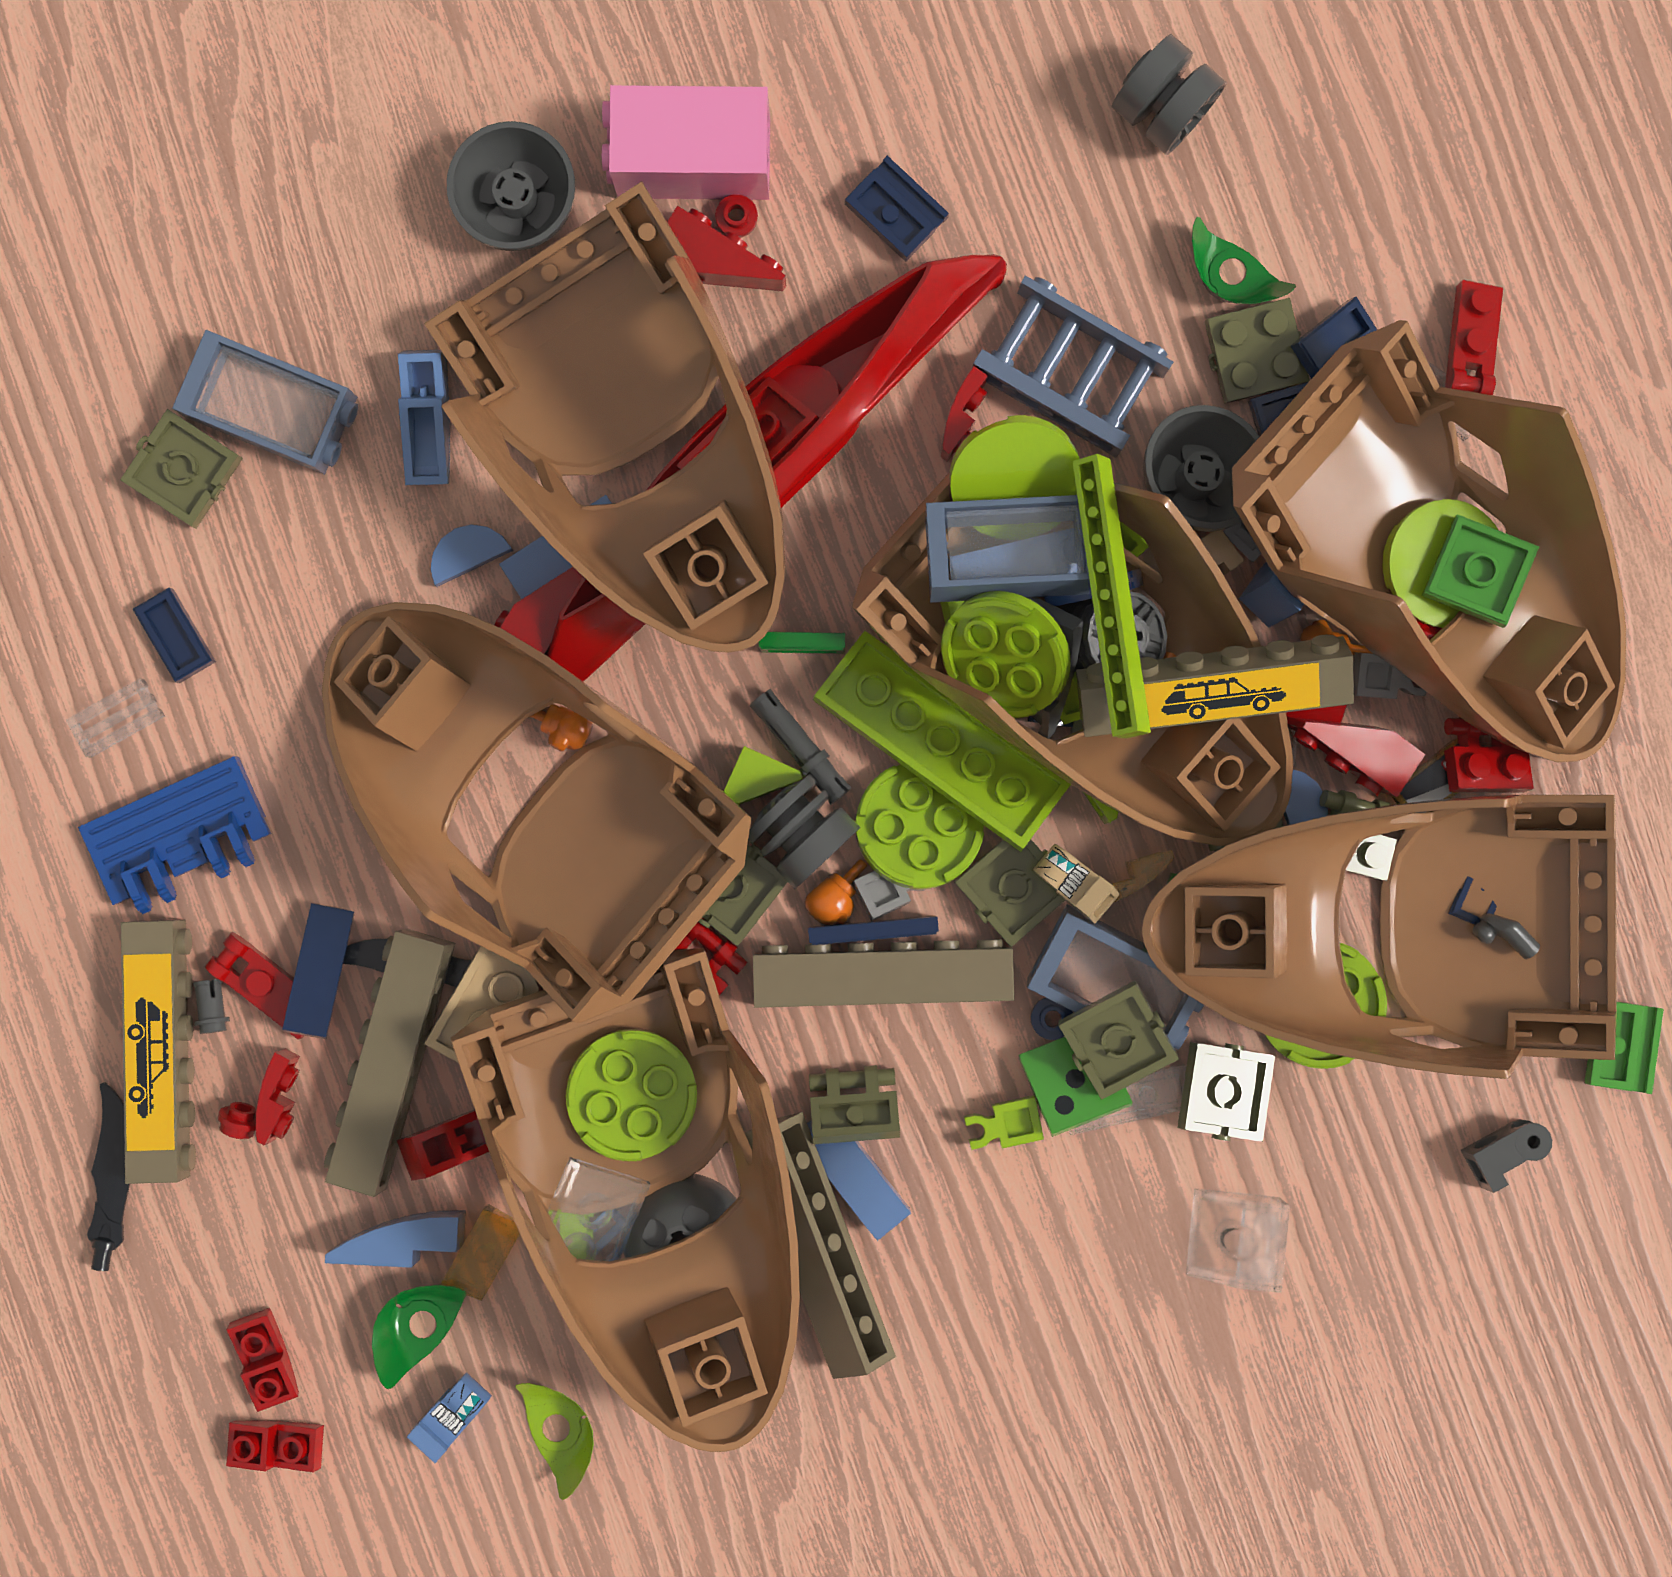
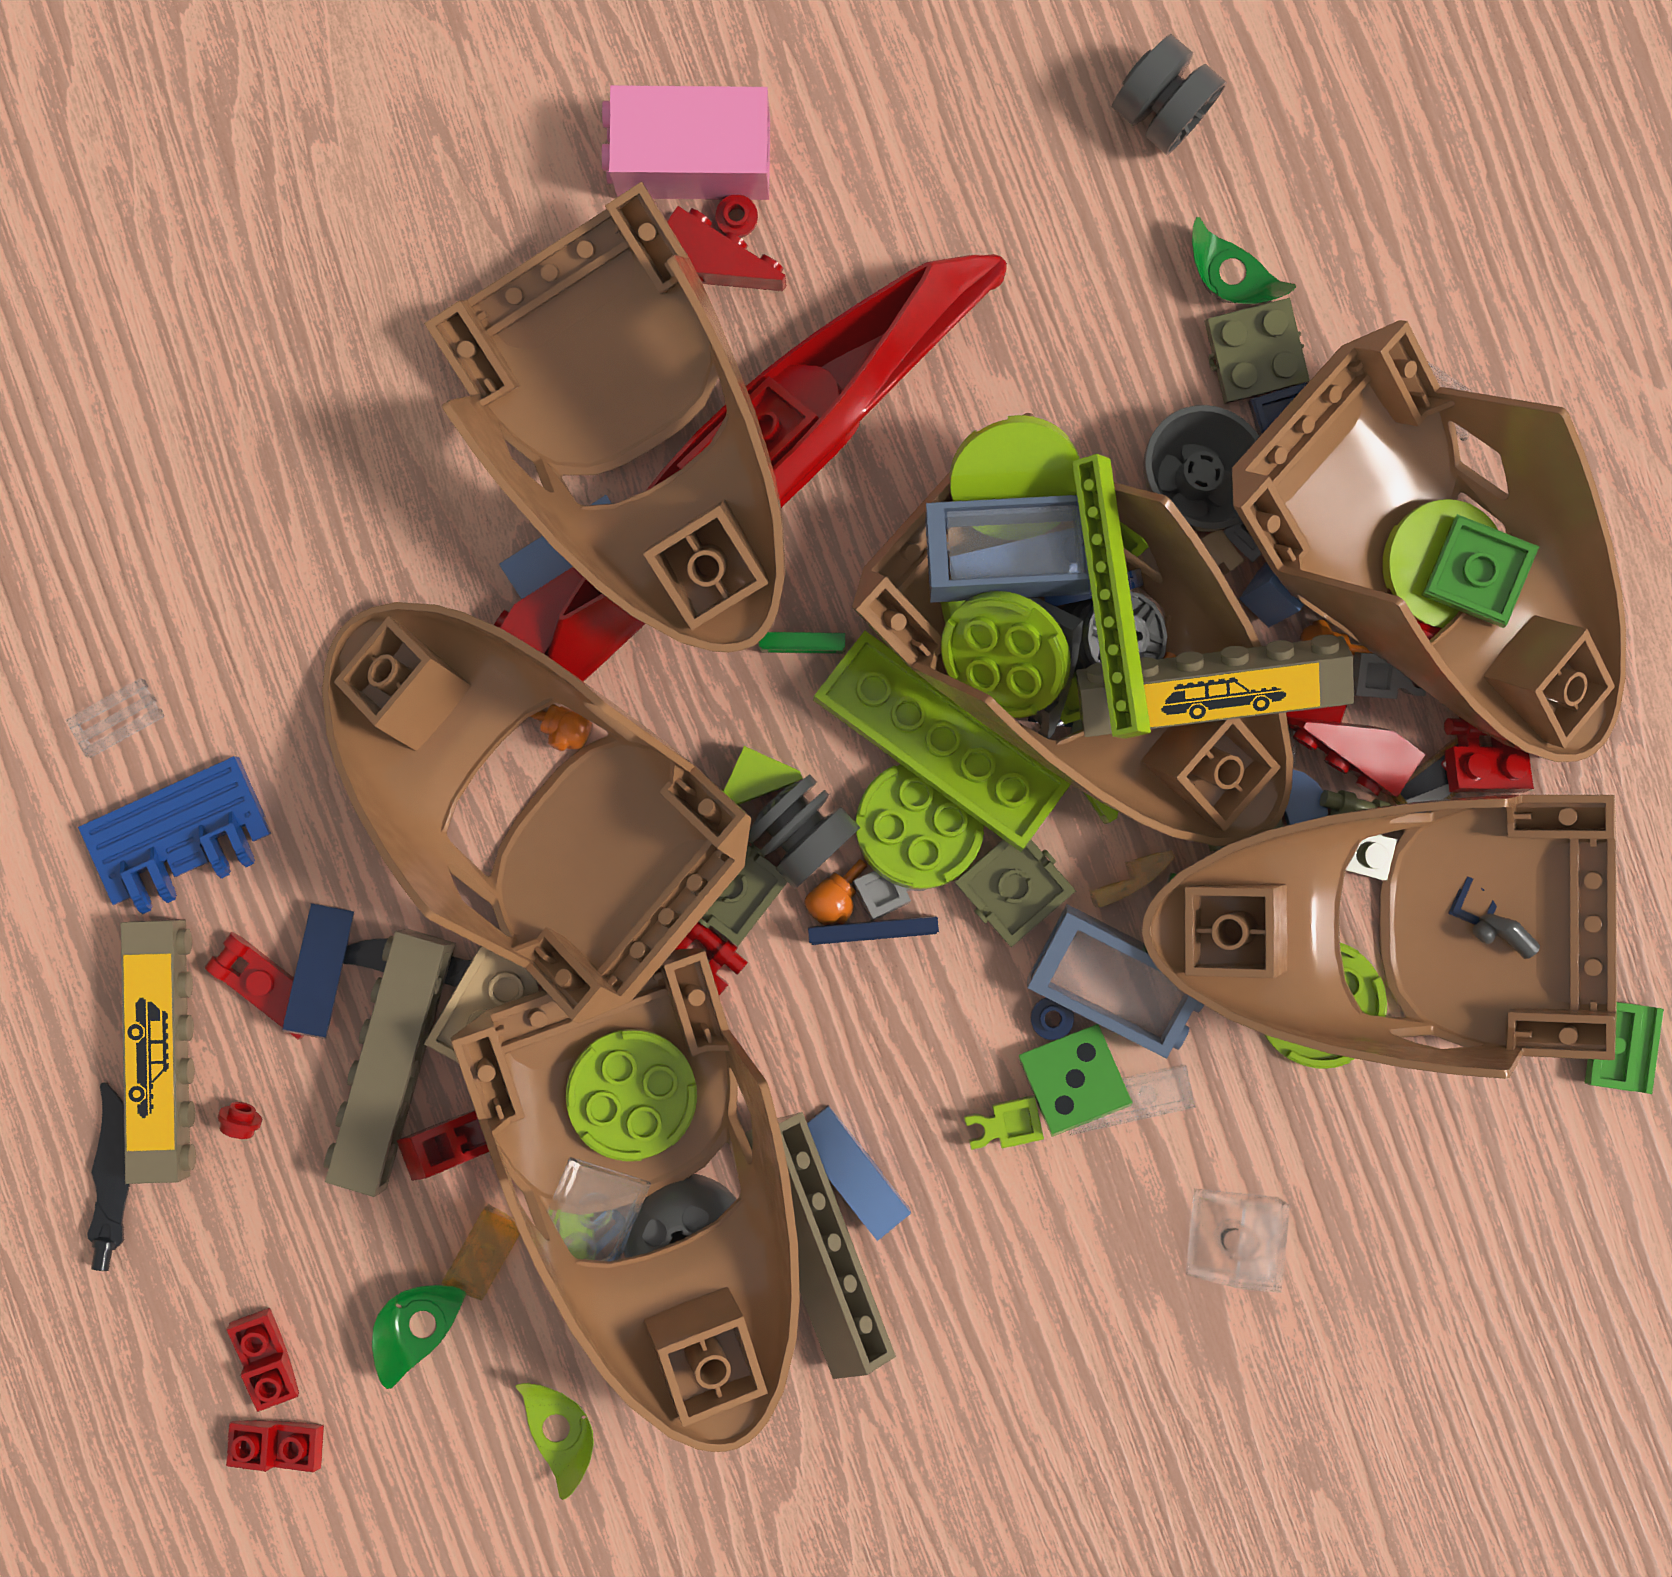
(174, 635): dark blue tile -> none
(181, 468): olive plate -> none
(210, 1006): dark grey pin -> none
(266, 402): window -> none
(272, 1107): red slope -> none
(402, 1240): medium blue slope -> none
(422, 418): medium blue slope -> none
(449, 1417): medium blue leg -> none
(466, 550): medium blue tile -> none
(502, 166): dark grey piece -> none
(800, 746): dark grey pin -> none
(854, 1116): olive plate -> none
(883, 976): dark tan brick -> none
(896, 208): dark blue plate -> none
(960, 423): red slope -> none
(1070, 409): sand blue fence -> none
(1076, 883): tan leg -> none
(1118, 1040): olive plate -> none
(1226, 1091): plate -> none
(1340, 327): dark blue tile -> none
(1474, 337): red plate -> none
(1506, 1150): dark grey leg -> none

